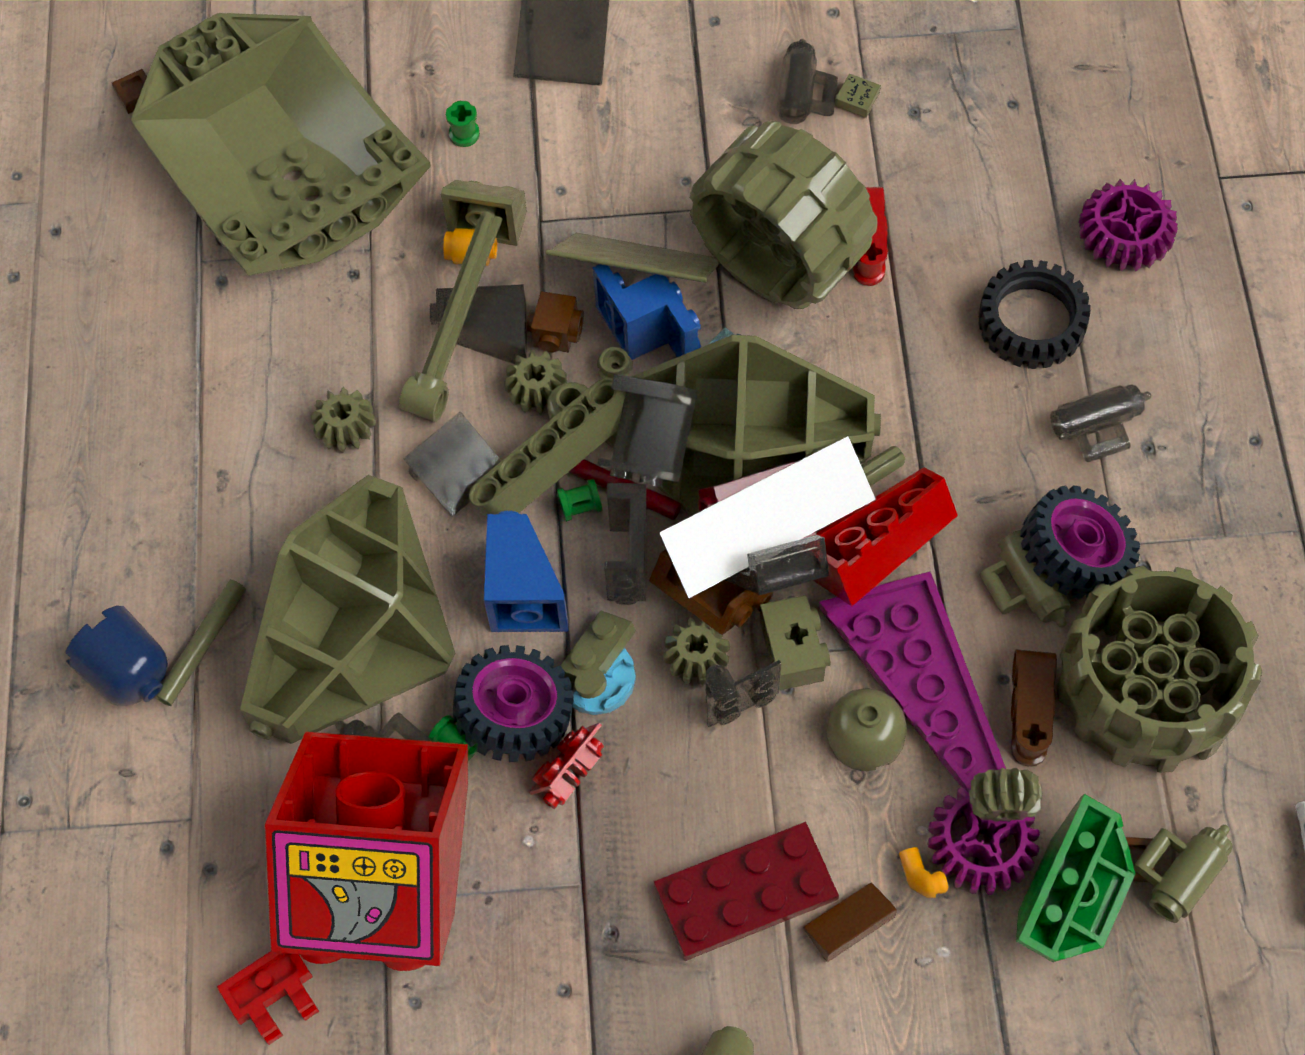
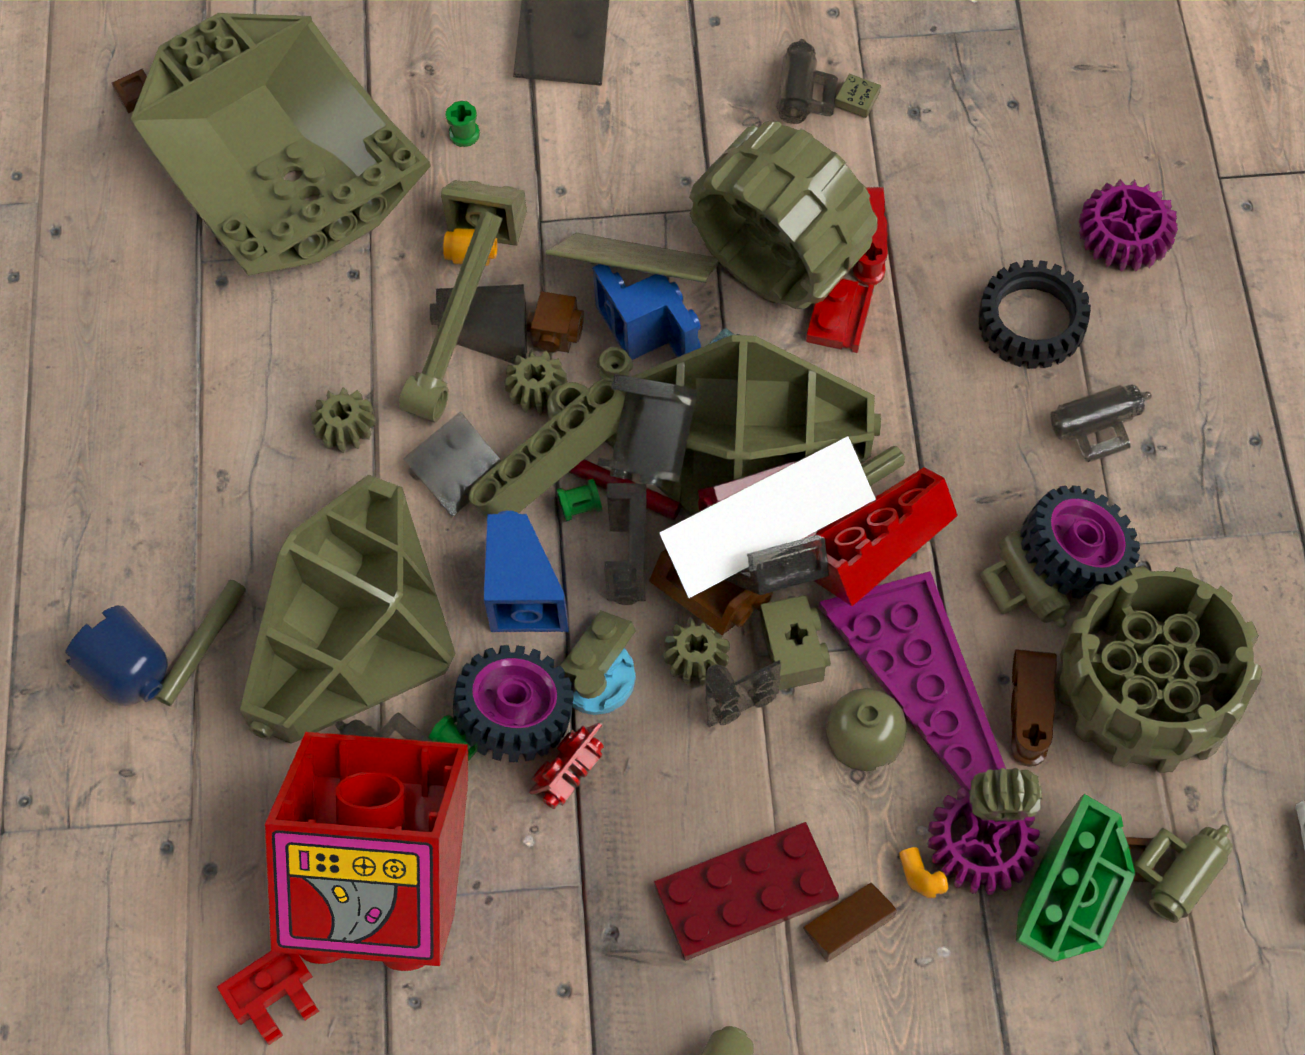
(841, 316): none -> red plate

